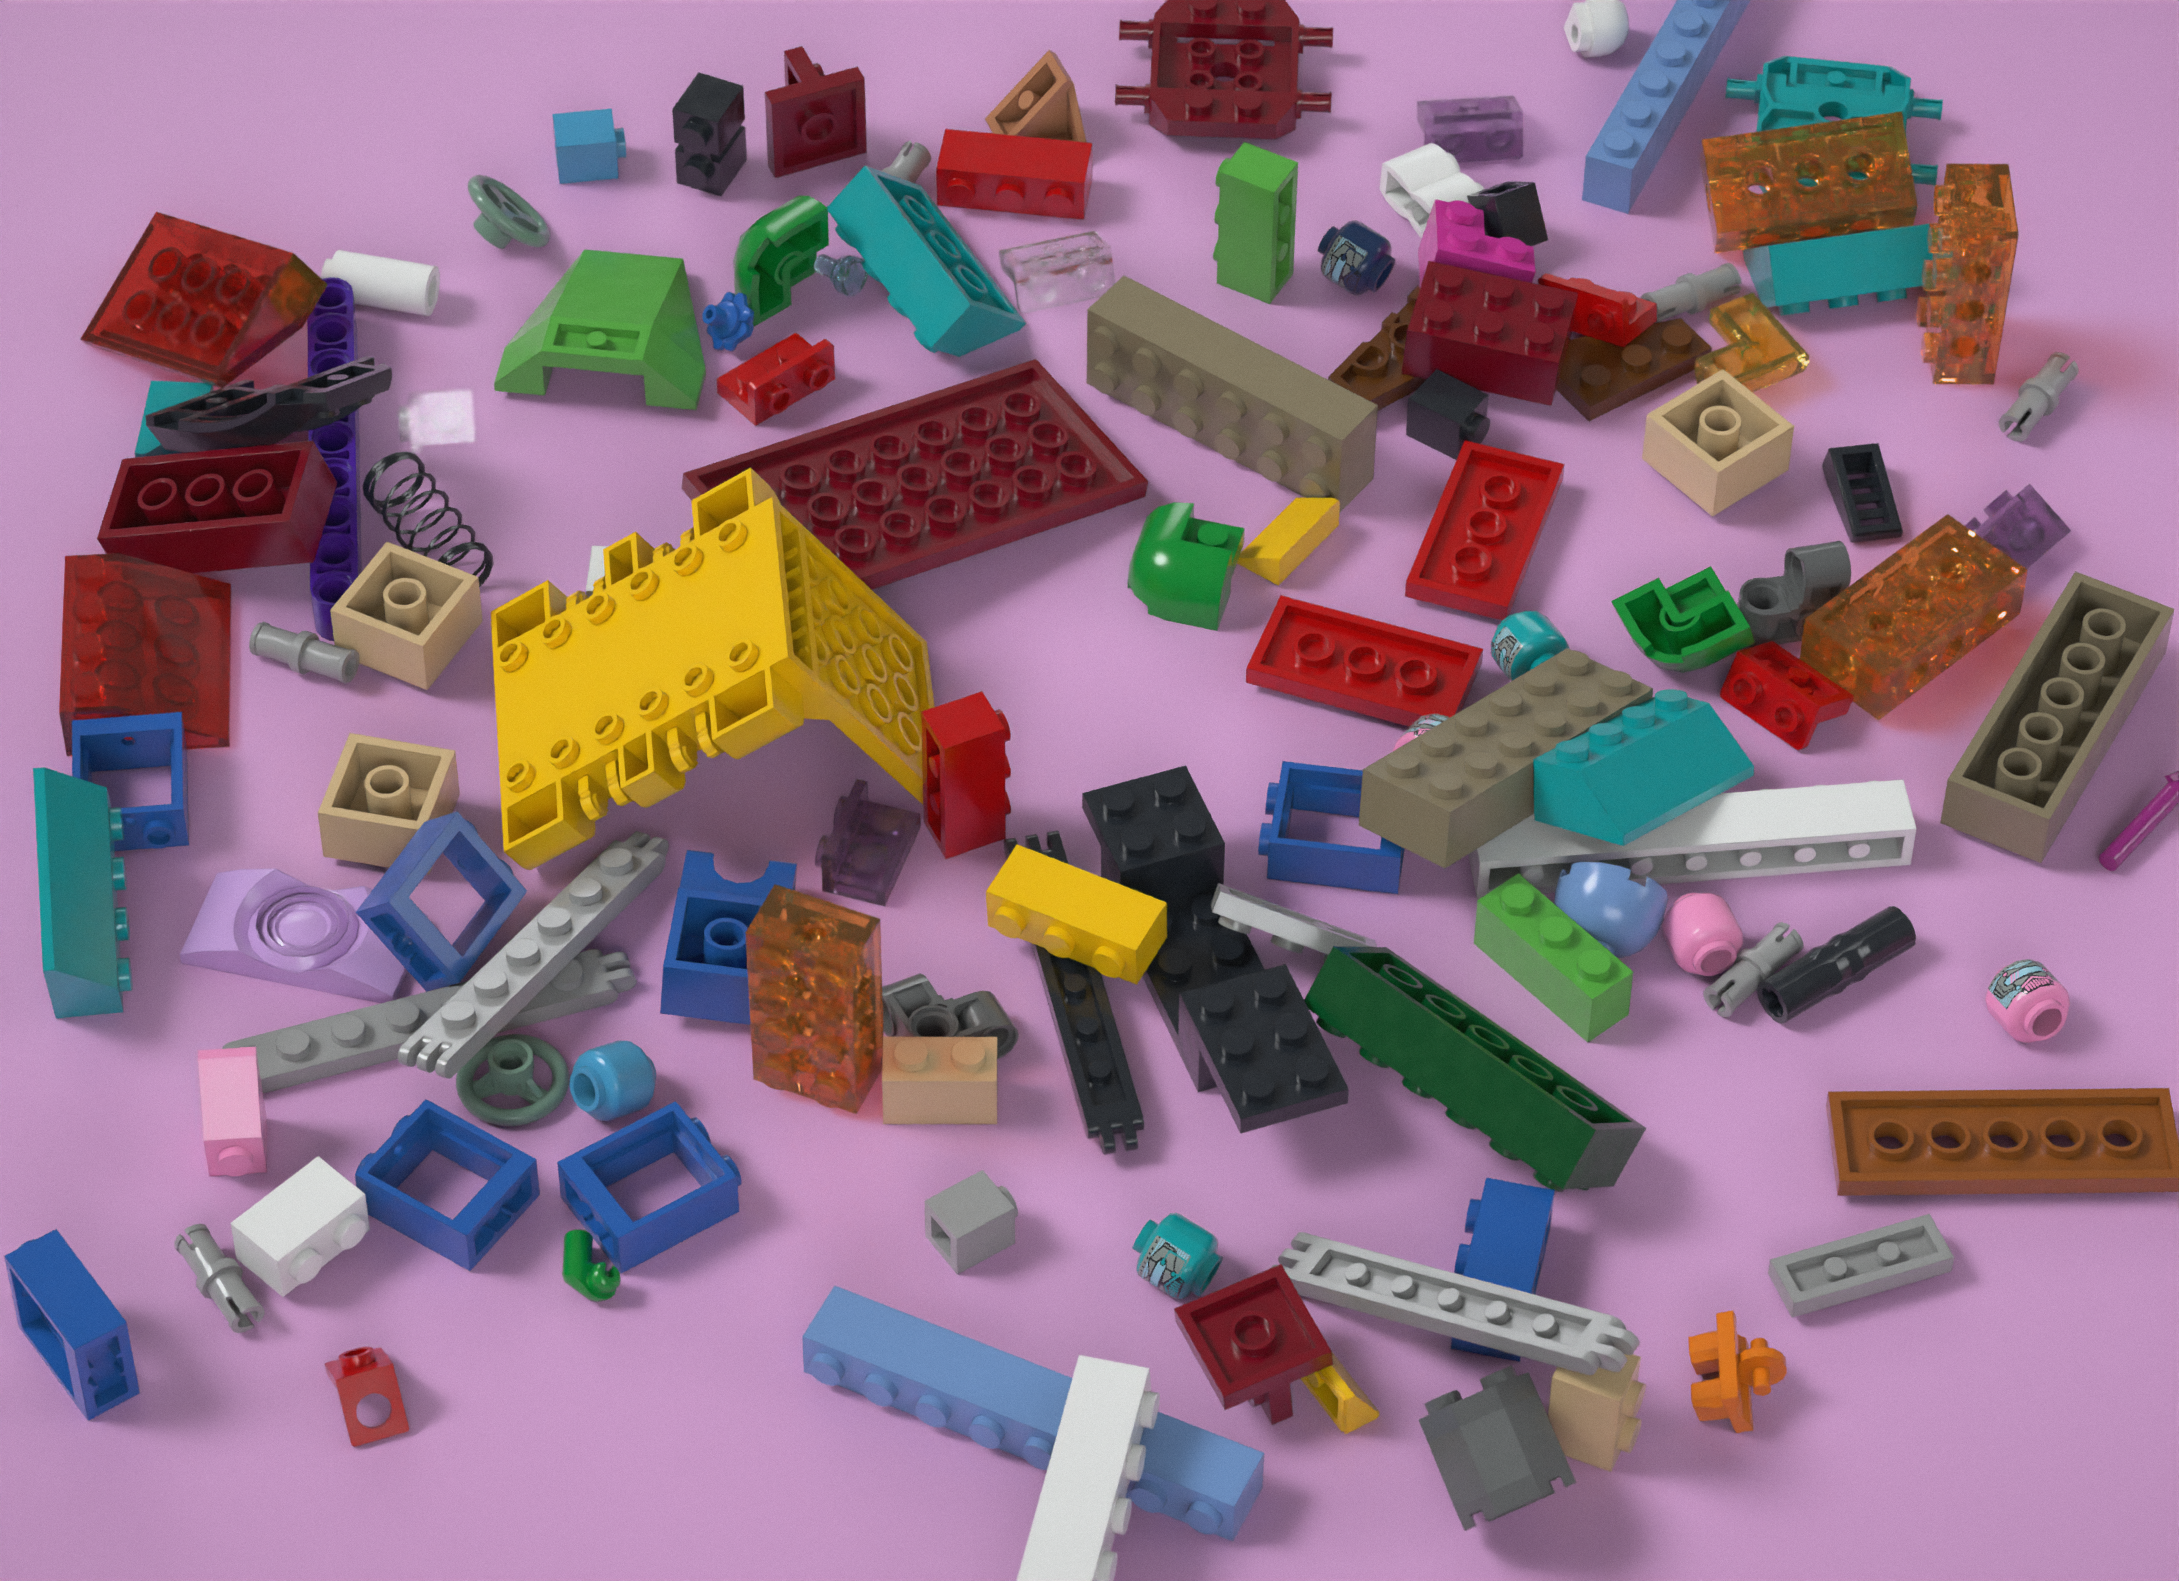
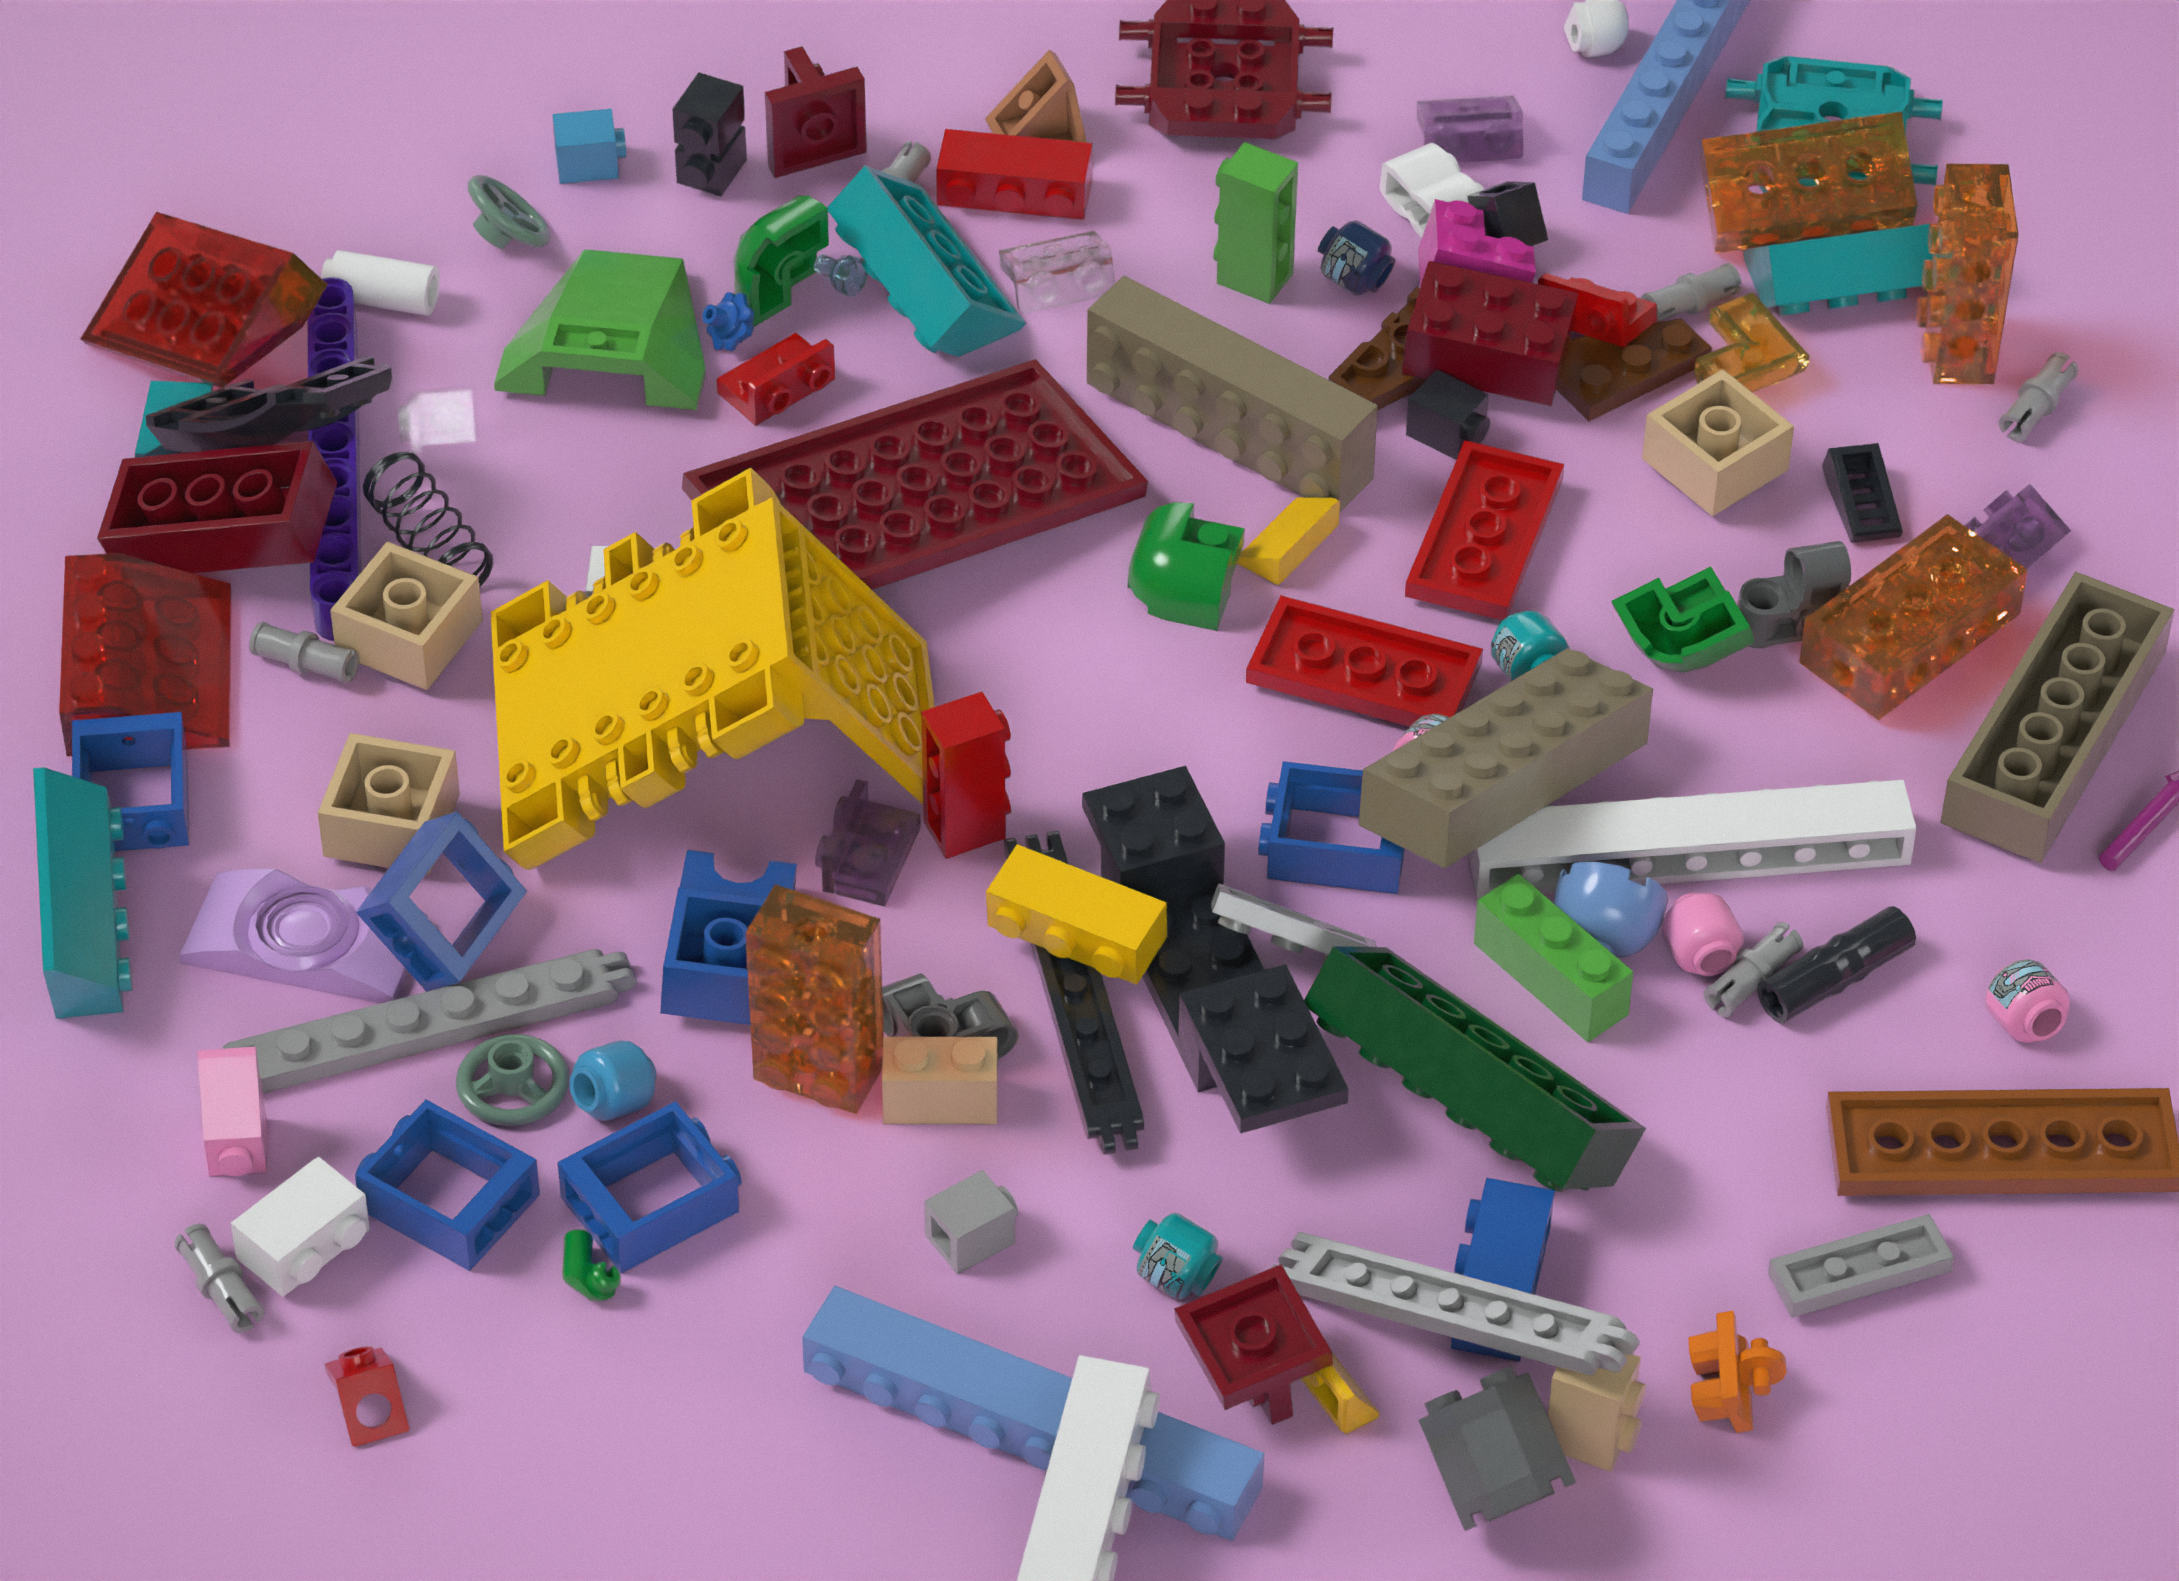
(72, 1324): blue window -> none
(535, 956): light grey hinge -> none
(1638, 769): teal slope -> none
(1783, 693): red bracket -> none

